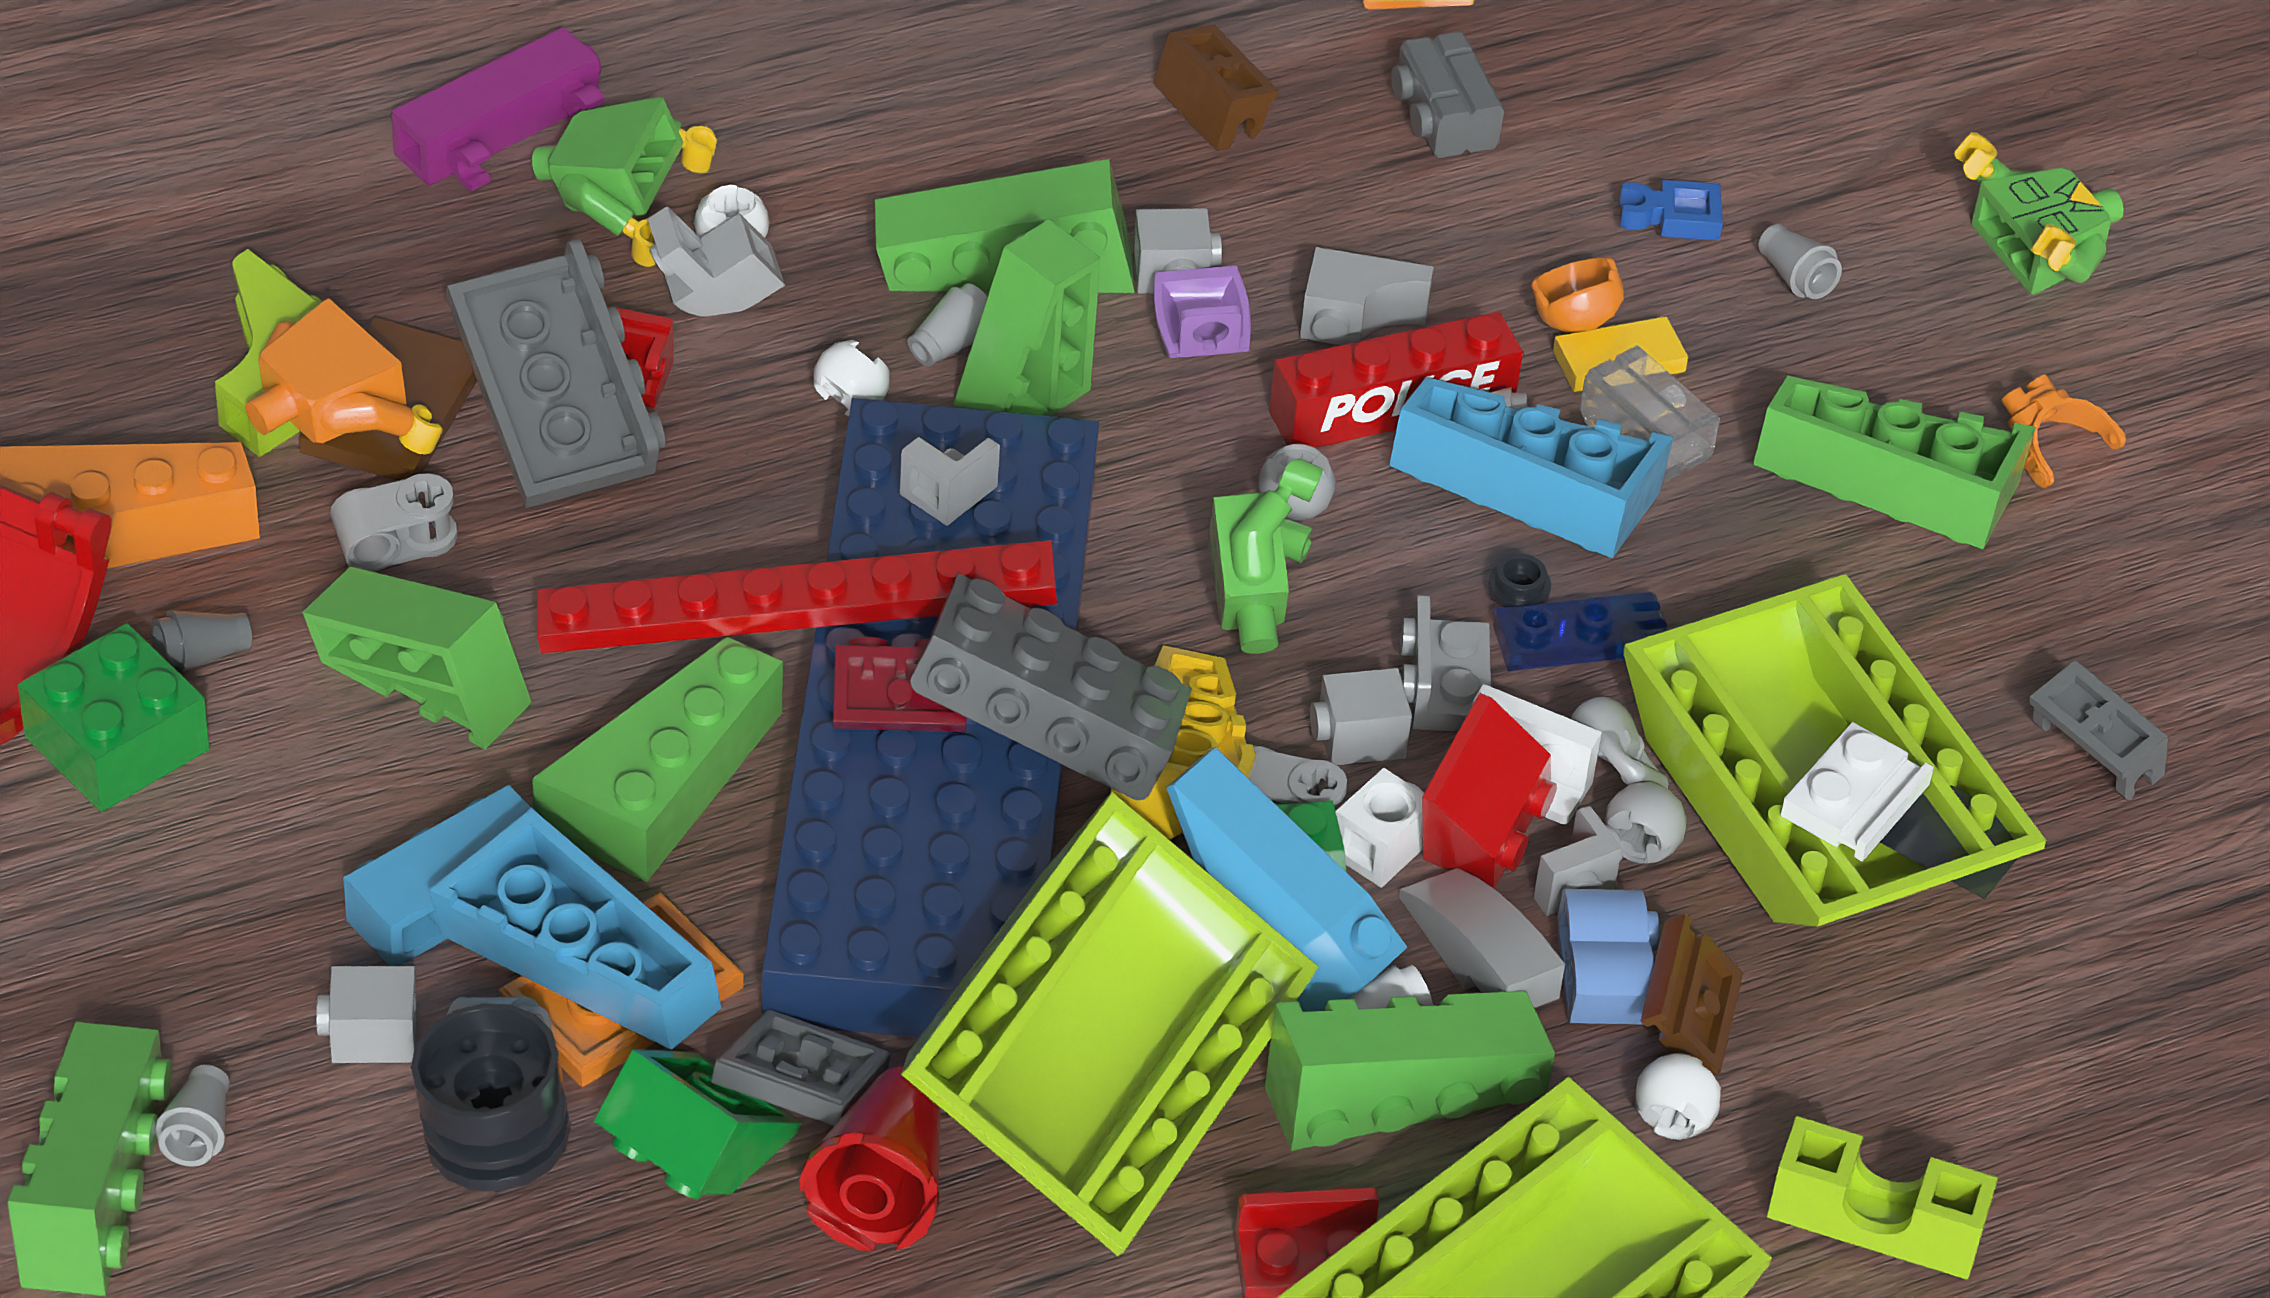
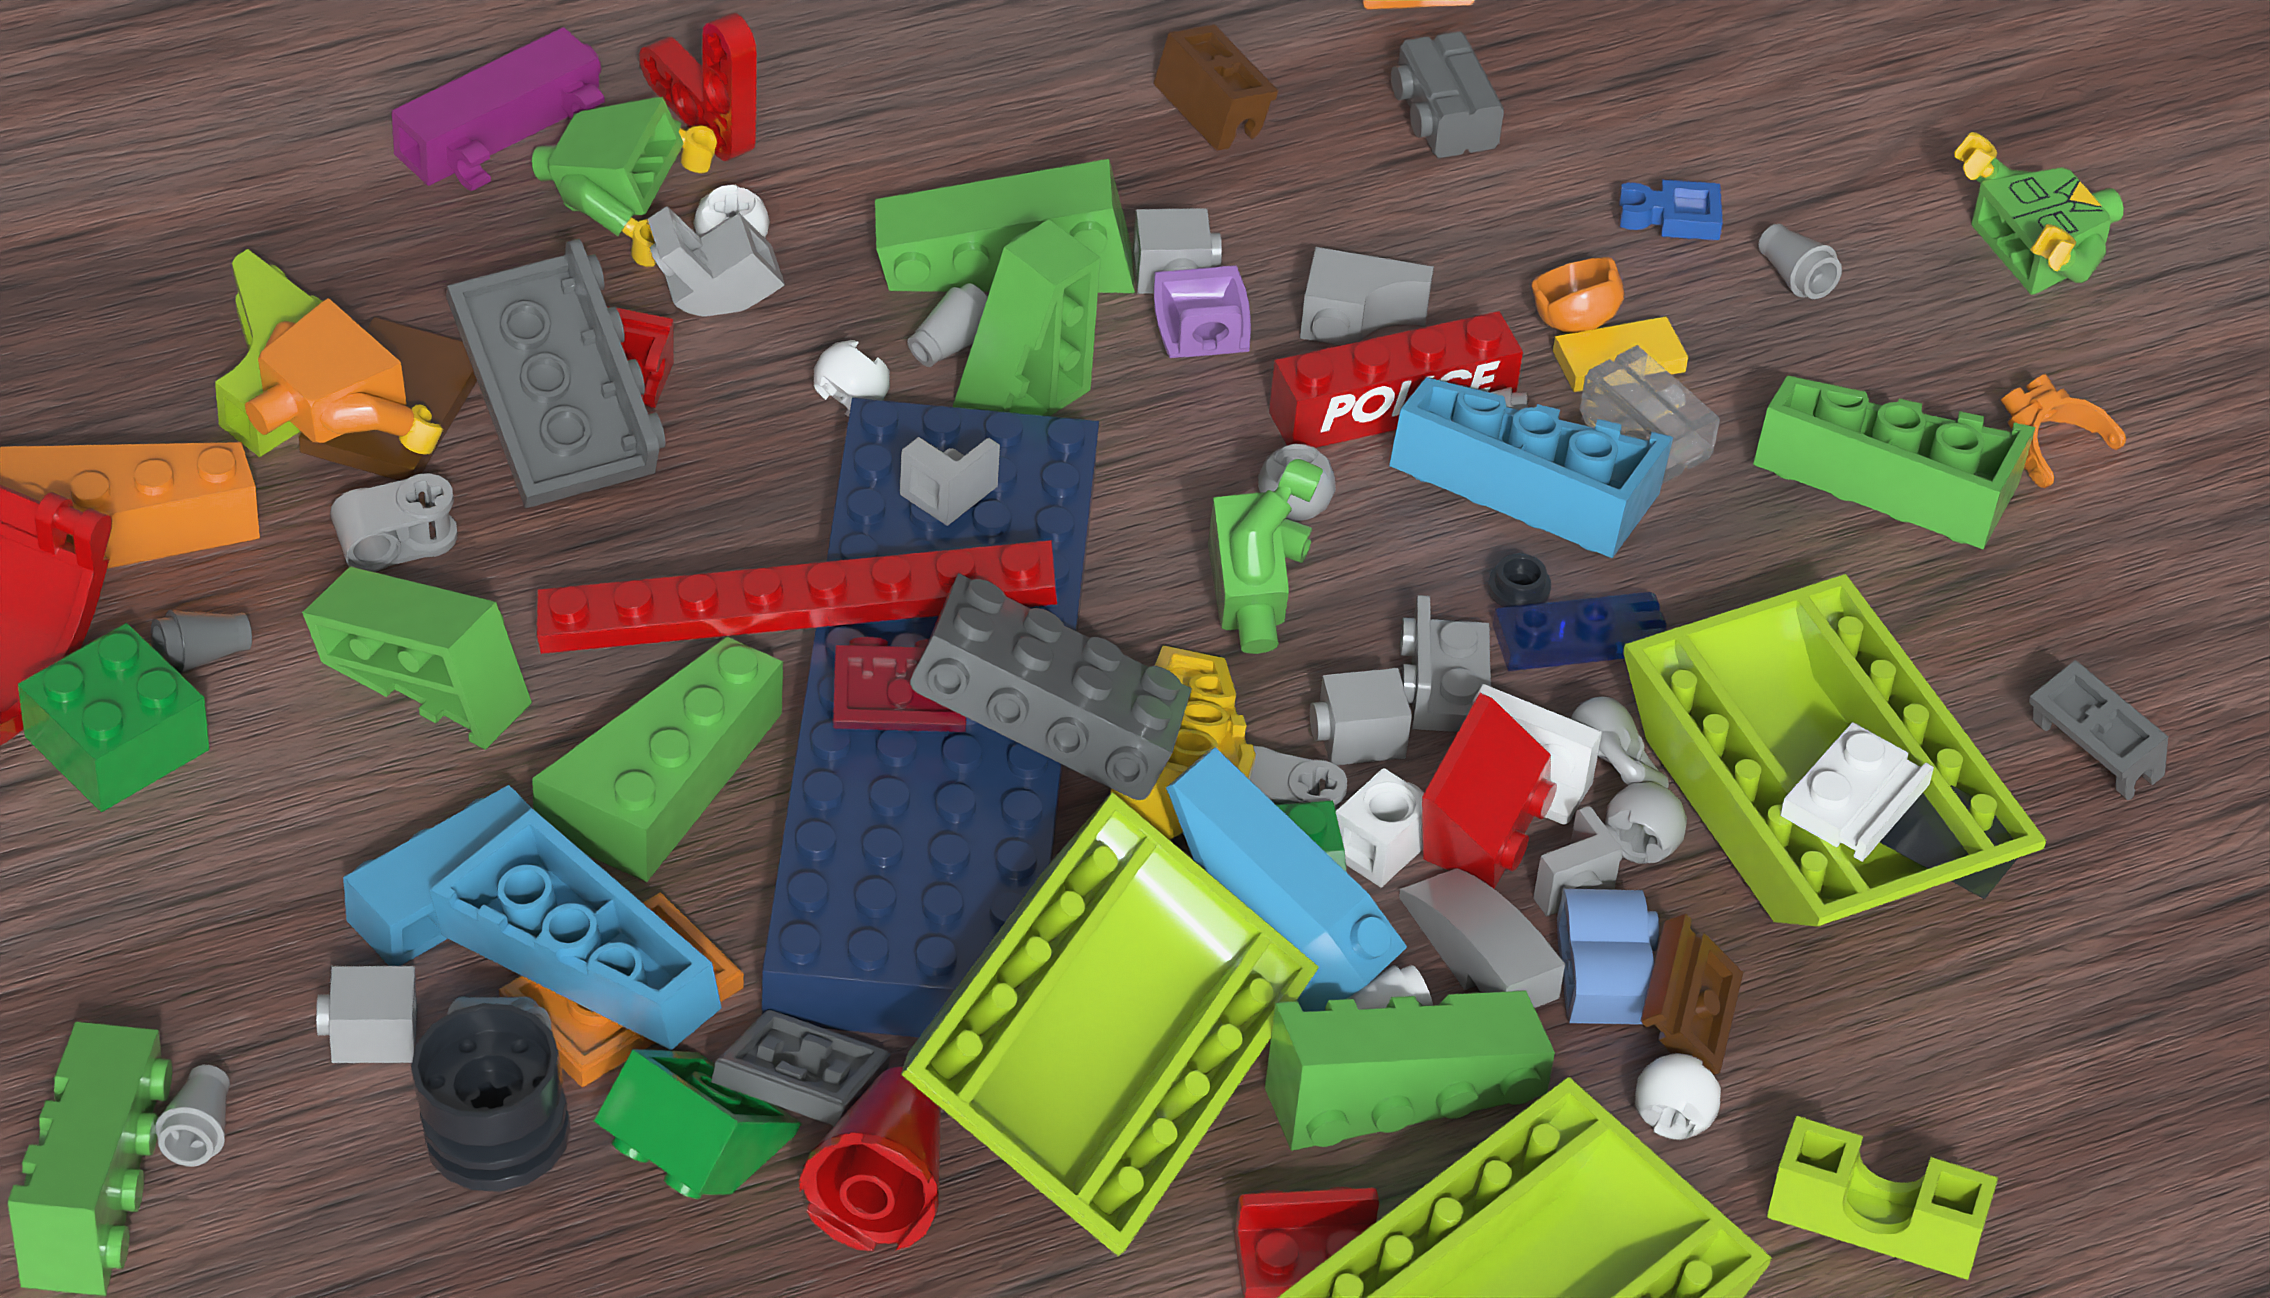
(714, 94): none -> red beam

